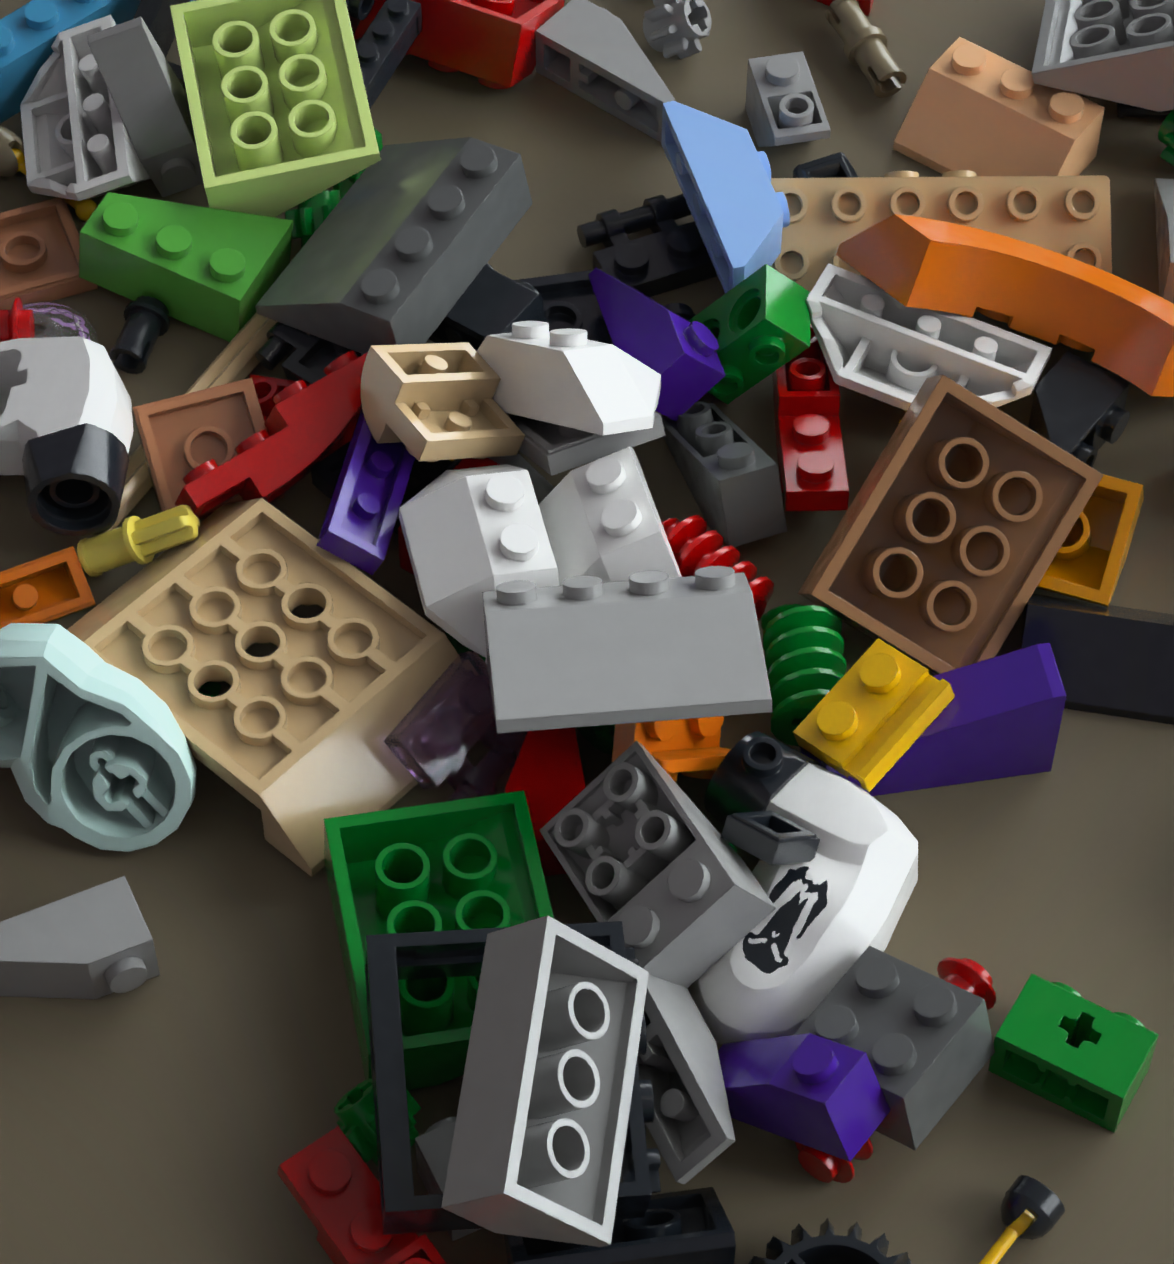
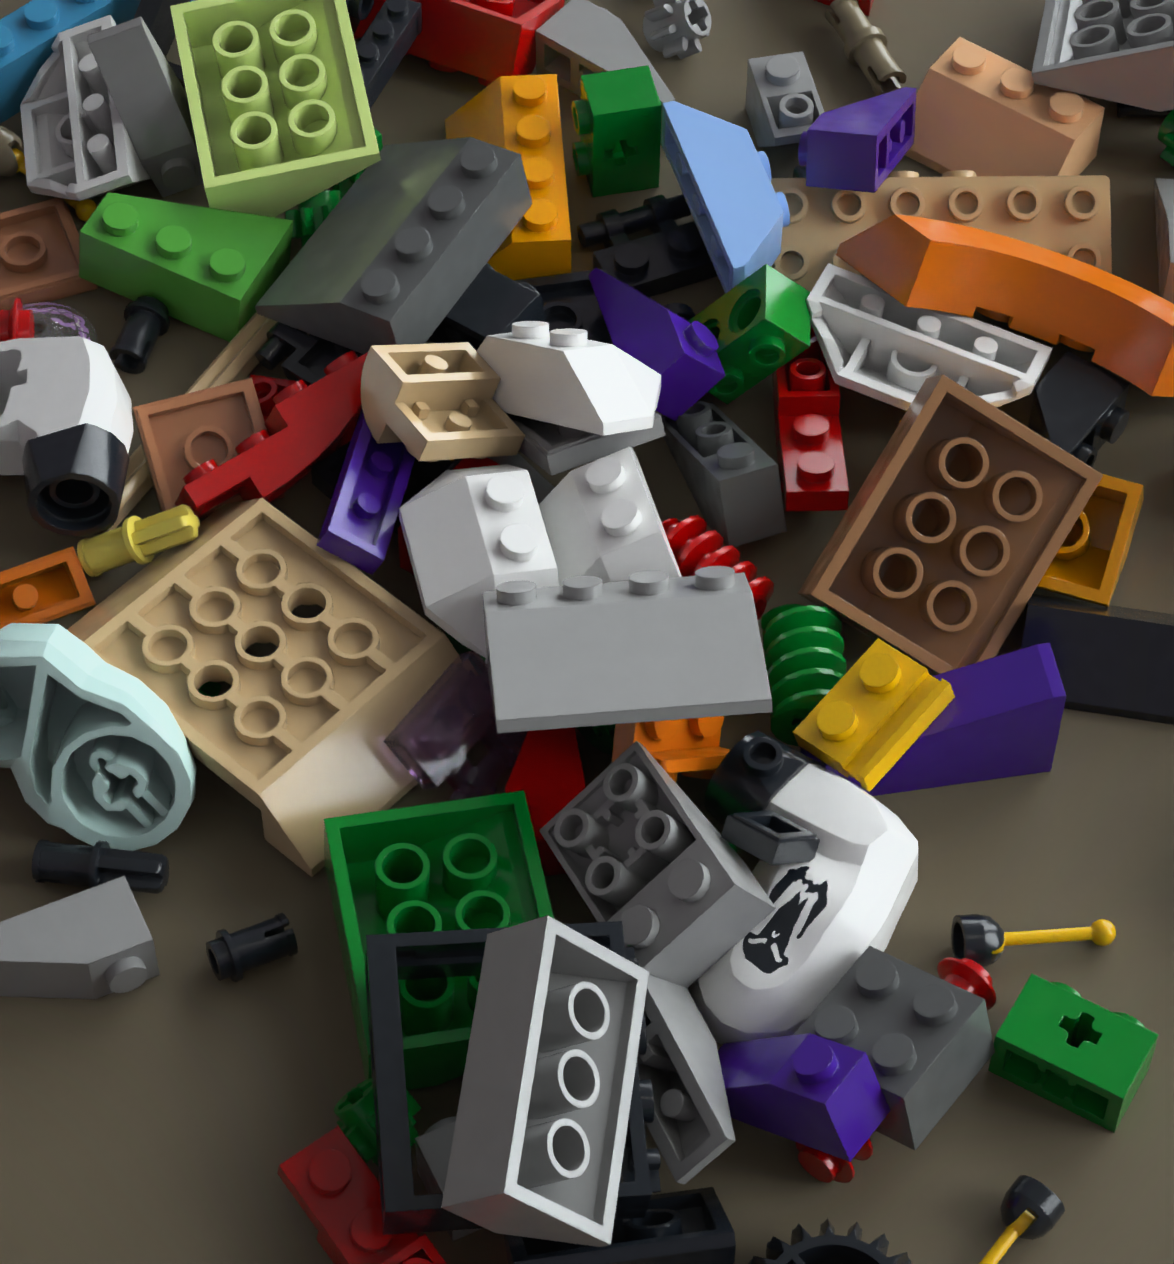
(98, 865): none -> black axle
(250, 947): none -> black pin
(525, 118): none -> light orange slope
(618, 131): none -> green brick
(859, 142): none -> dark purple slope
(983, 939): none -> hinge

